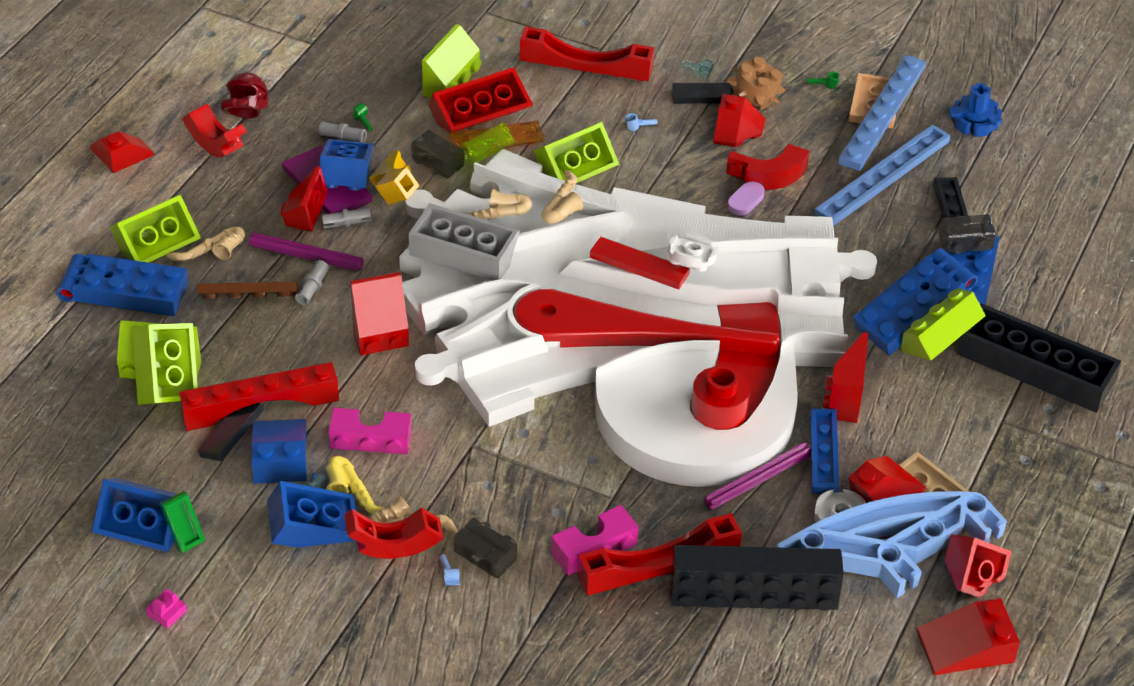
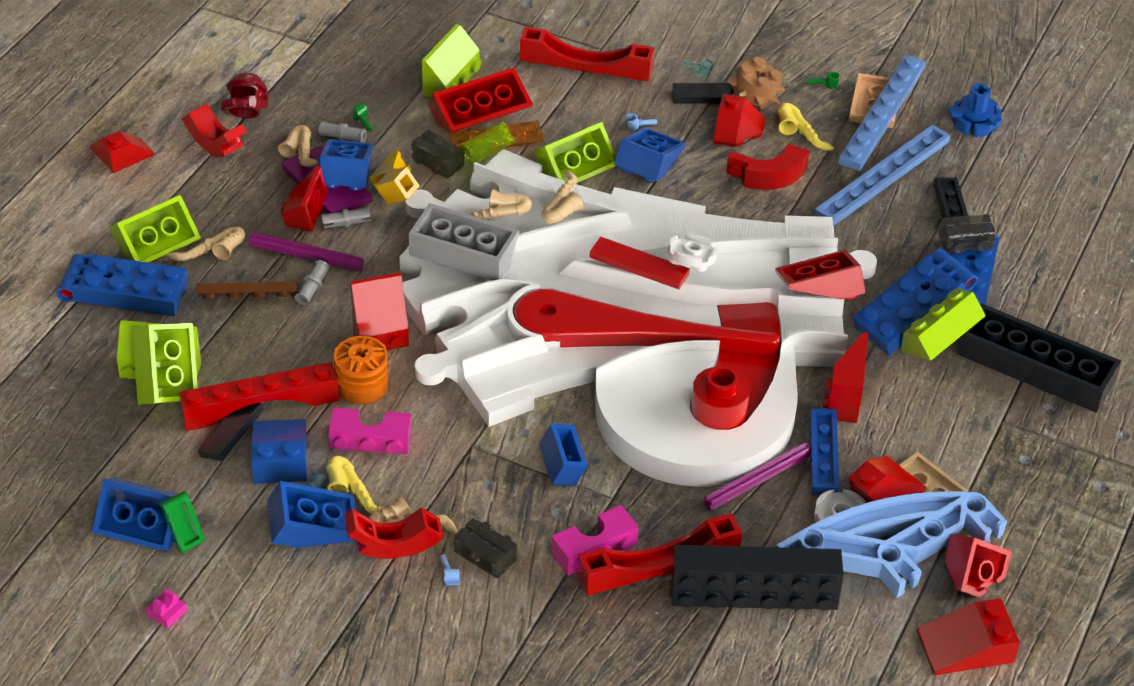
(298, 140): none -> tan piece
(361, 369): none -> orange wheel
(563, 454): none -> blue brick
(648, 154): none -> blue slope
(746, 198): lavender tile -> none
(791, 120): none -> light yellow piece
(828, 275): none -> slope

